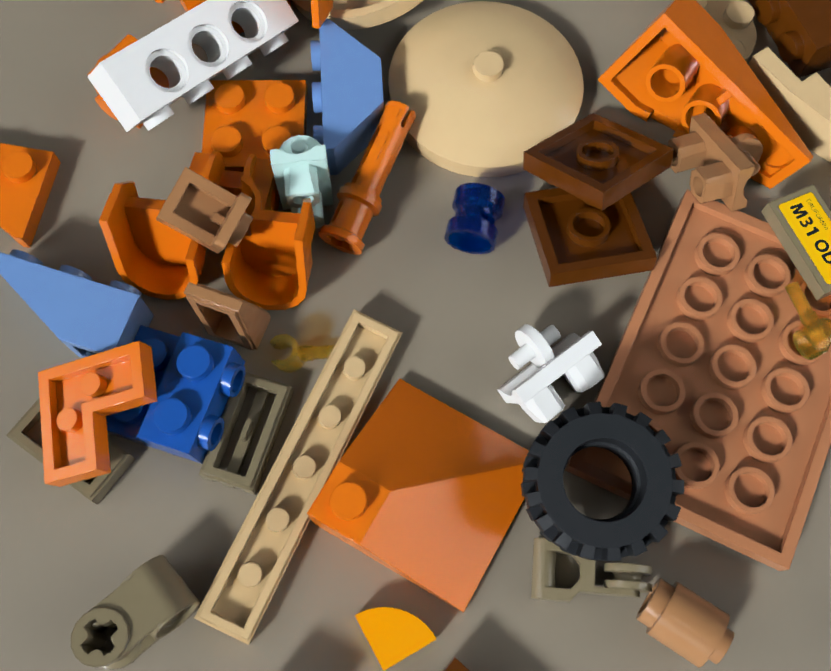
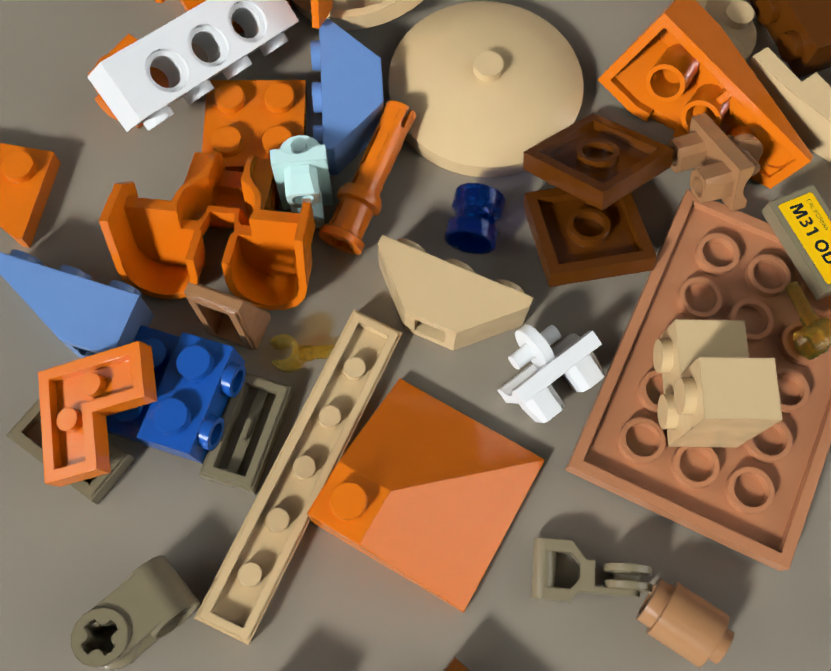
(206, 212): medium nougat bracket -> none
(393, 634): light orange tile -> none
(446, 297): none -> tan slope
(650, 472): black tyre -> none
(712, 385): none -> tan brick

